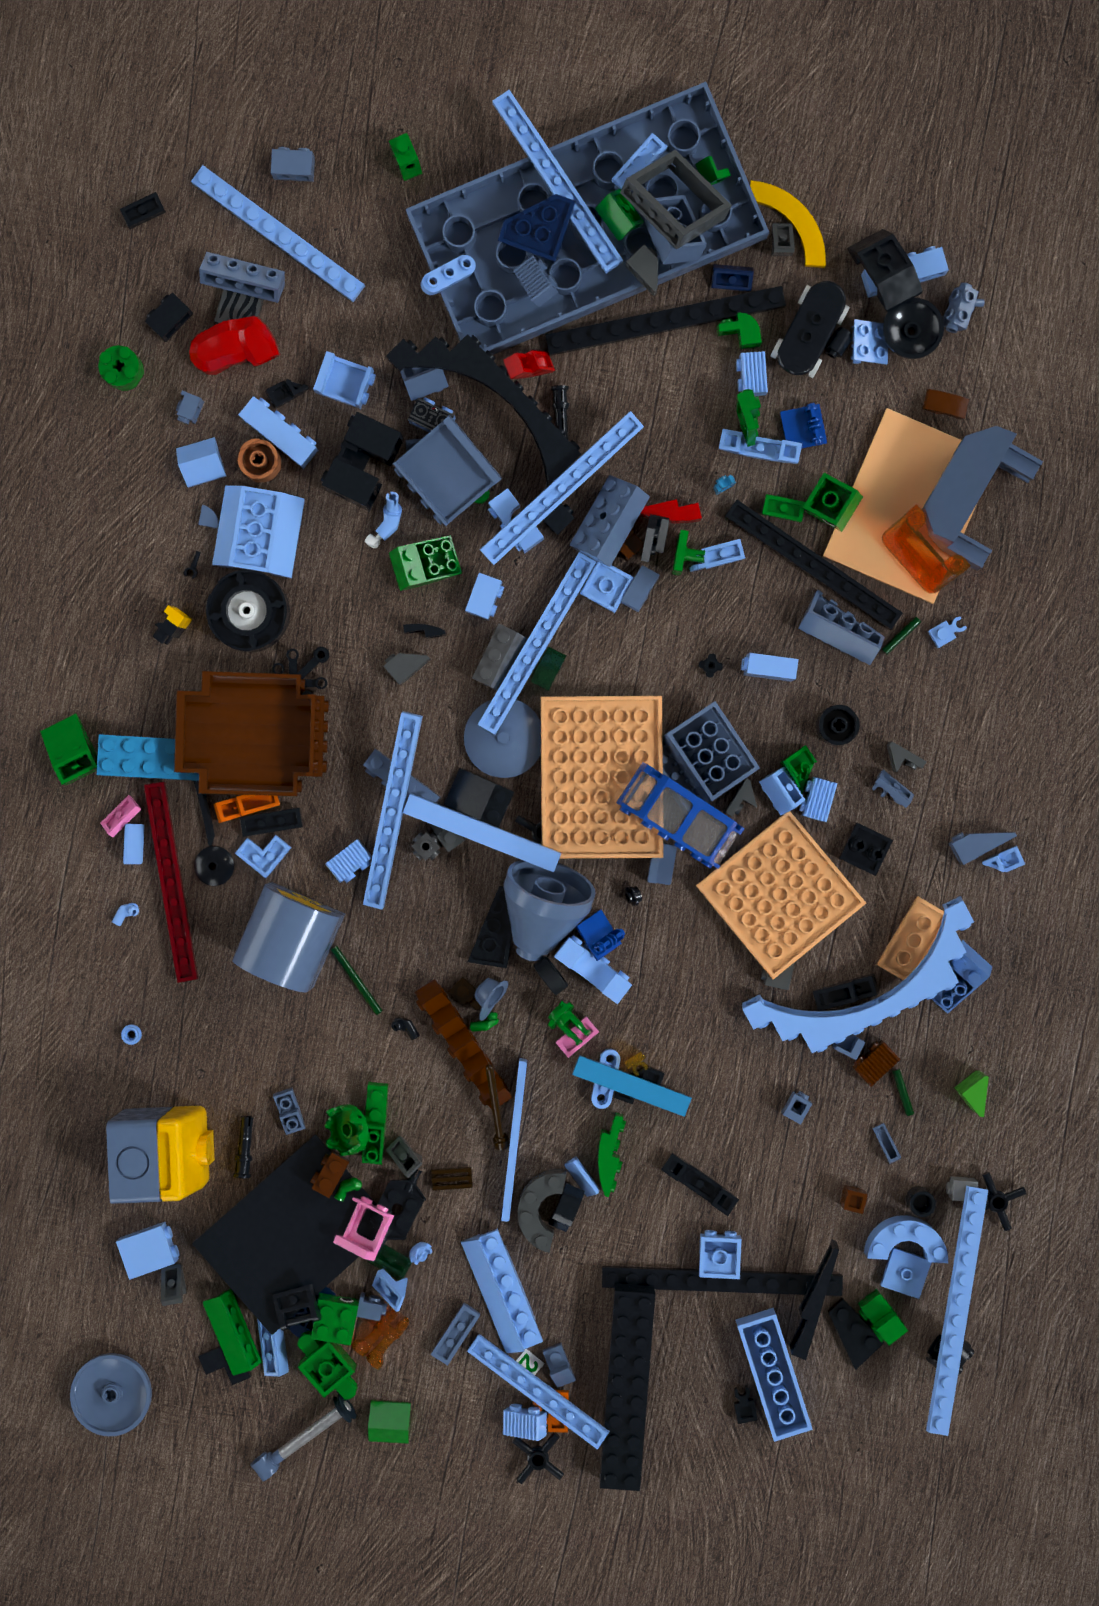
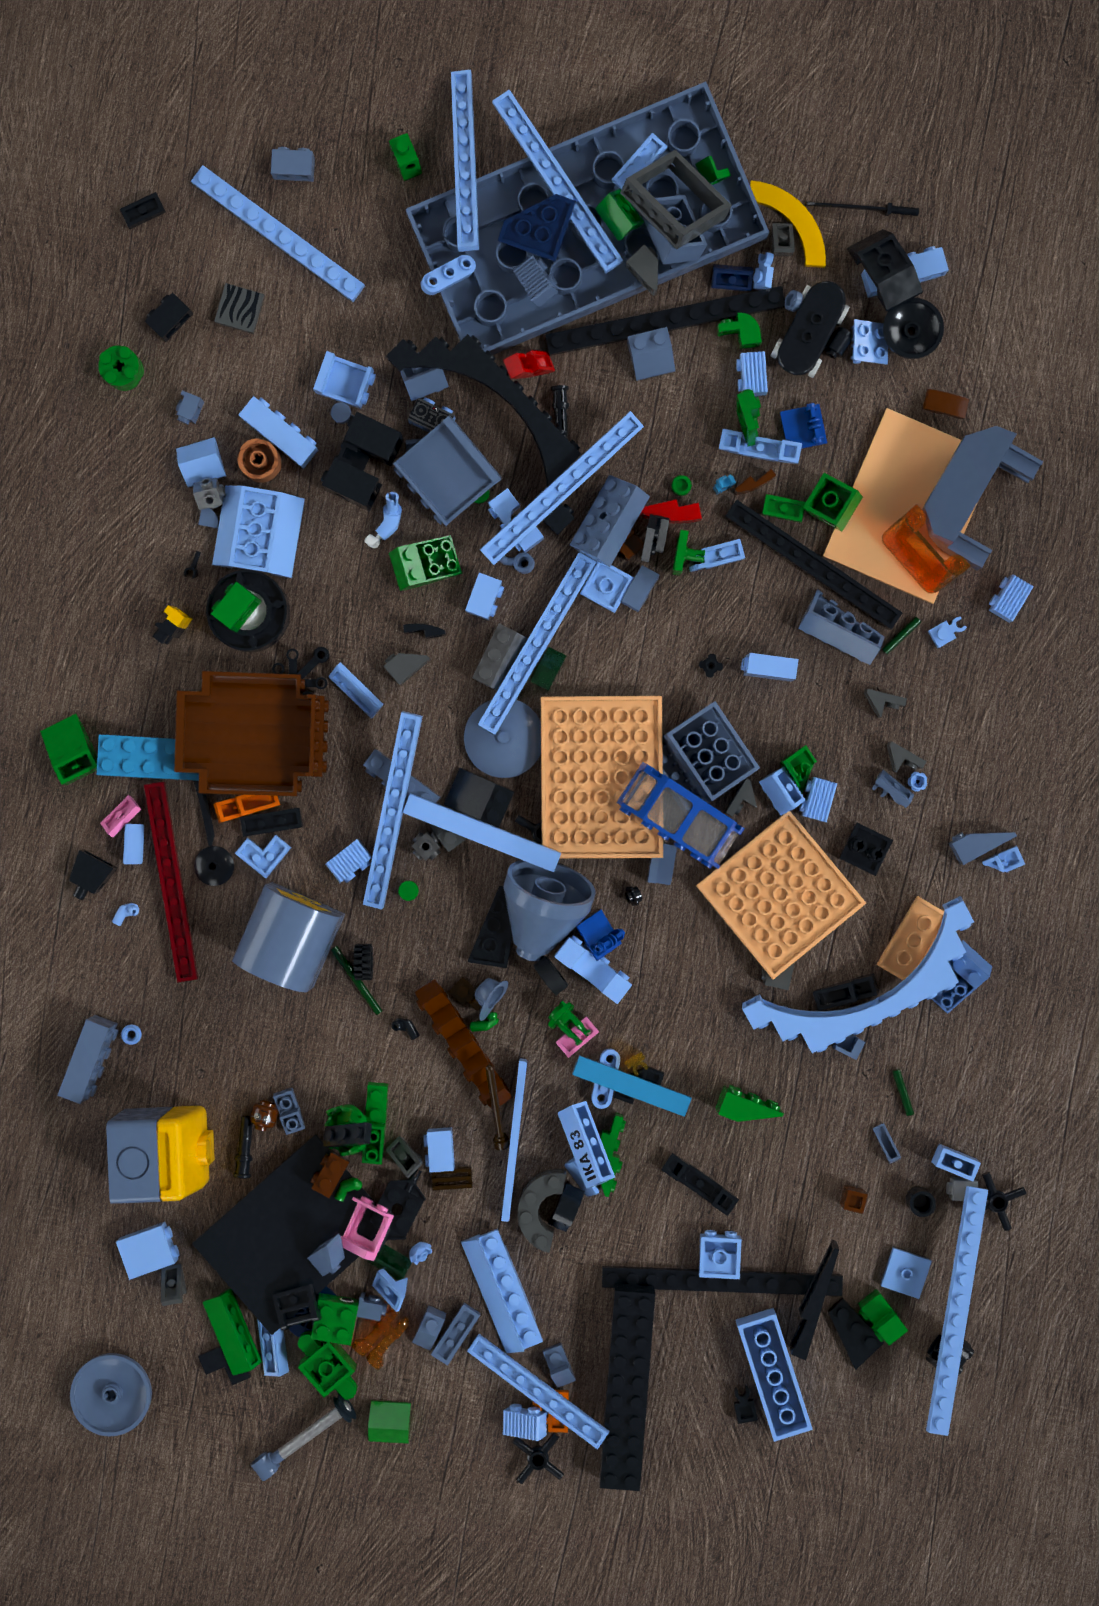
(88, 1059): none -> sand blue brick
(90, 874): none -> black torso
(208, 493): none -> flat silver brick
(233, 344): red piece -> none
(235, 606): none -> green brick
(242, 277): sand blue brick -> none
(264, 1115): none -> reddish brown head
(285, 392): black slope -> none
(328, 1256): none -> sand blue slope
(341, 413): none -> sand blue tile
(347, 1135): none -> black plate
(355, 690): none -> light blue plate
(363, 962): none -> black tyre
(408, 890): none -> green tile
(429, 1327): none -> sand blue slope
(440, 1149): none -> light blue brick
(464, 161): none -> light blue plate
(518, 562): none -> sand blue plate
(530, 1361): white sticker -> none
(586, 1144): none -> light blue brick
(651, 353): none -> sand blue slope
(681, 485): none -> green tile
(745, 1107): none -> green slope
(750, 485): none -> reddish brown slope
(764, 274): none -> light blue plate
(793, 300): none -> sand blue tile
(797, 1114): sand blue brick -> none
(843, 735): black brick -> none
(875, 1062): reddish brown brick -> none
(878, 699): none -> dark grey slope
(889, 209): none -> black sword
(901, 1229): light blue brick -> none
(922, 781): none -> light blue plate
(956, 1162): none -> light blue brick
(961, 305): sand blue brick -> none
(974, 1091): bright green slope -> none
(1010, 598): none -> light blue brick

